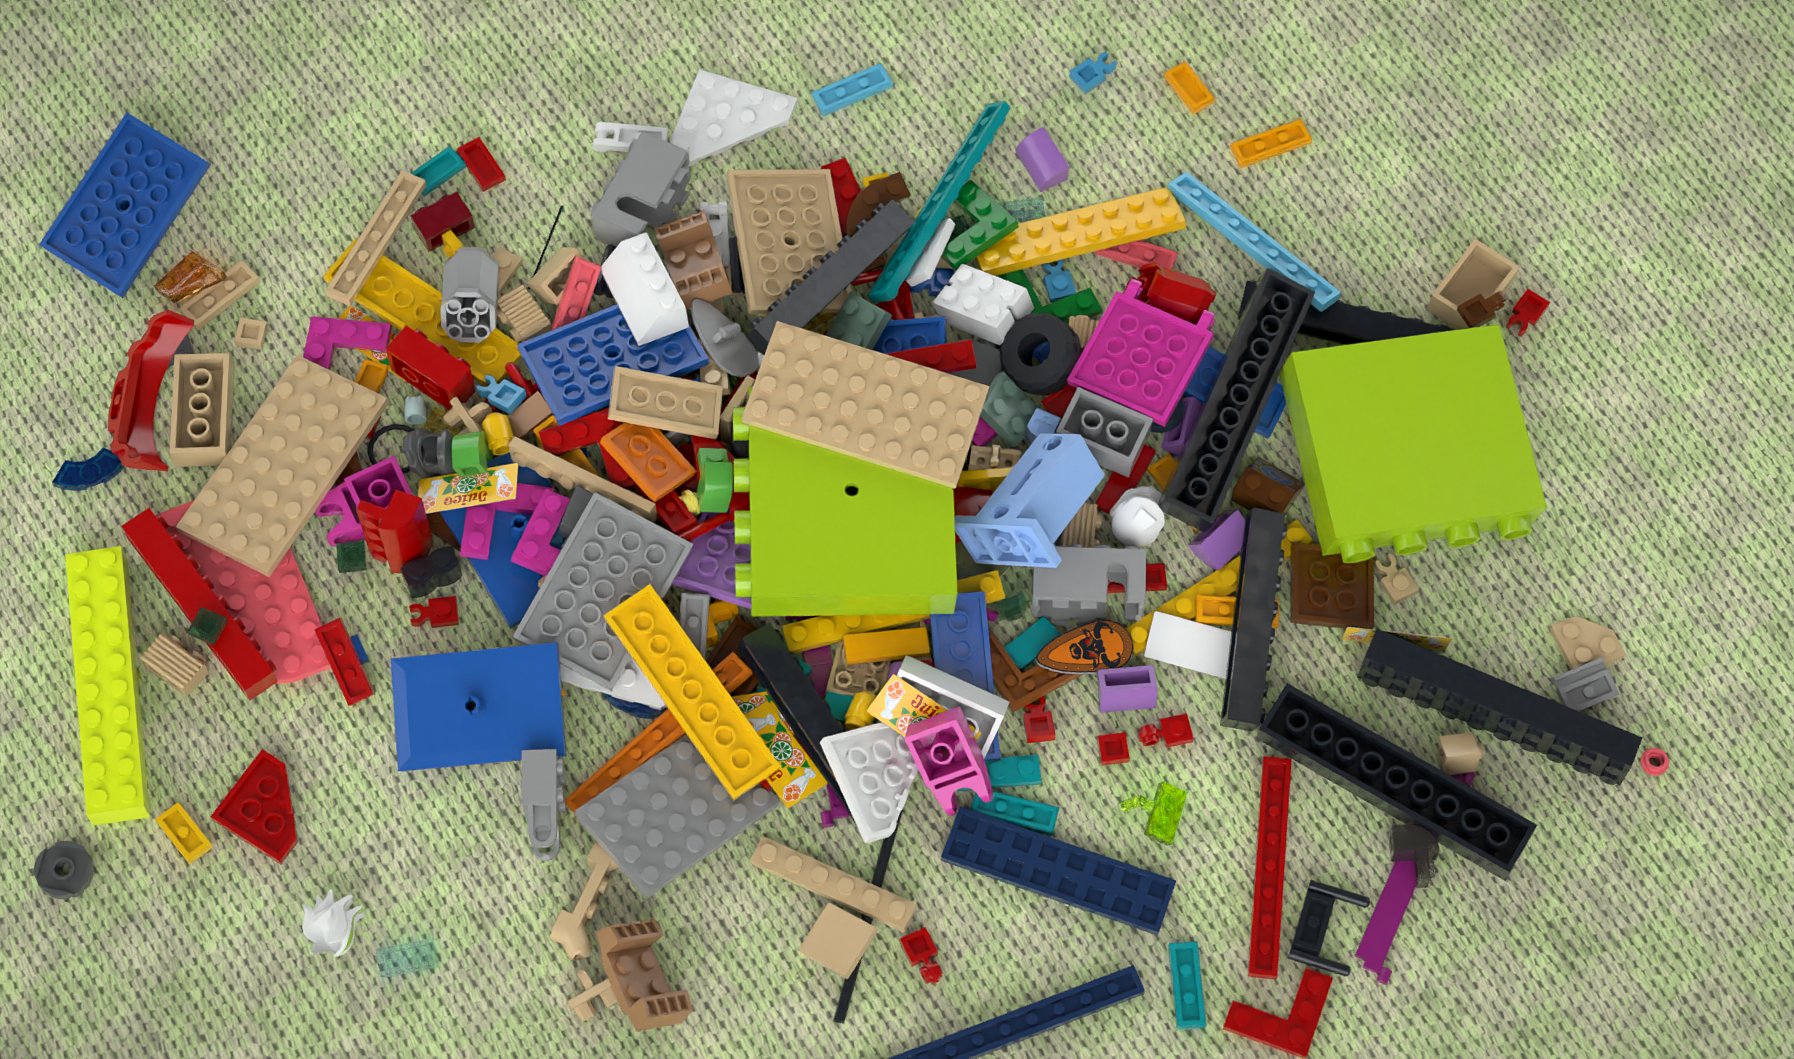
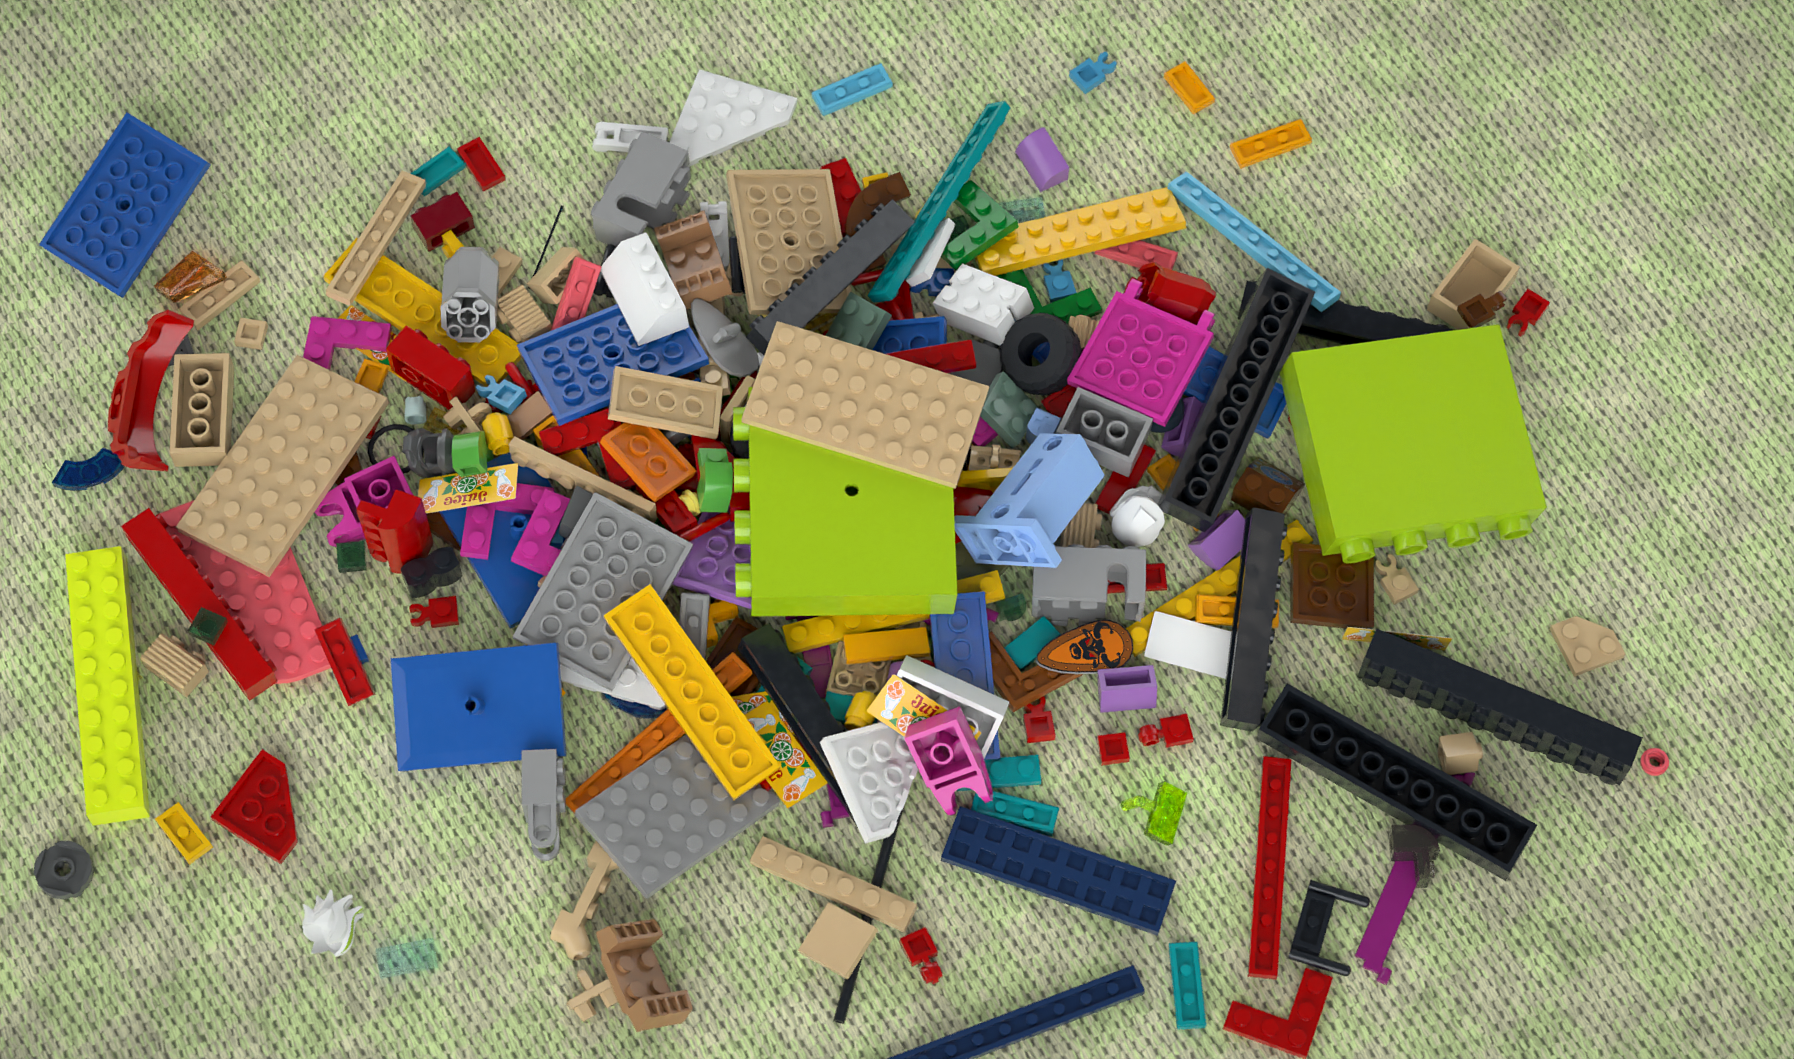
(1585, 685): light grey plate -> none

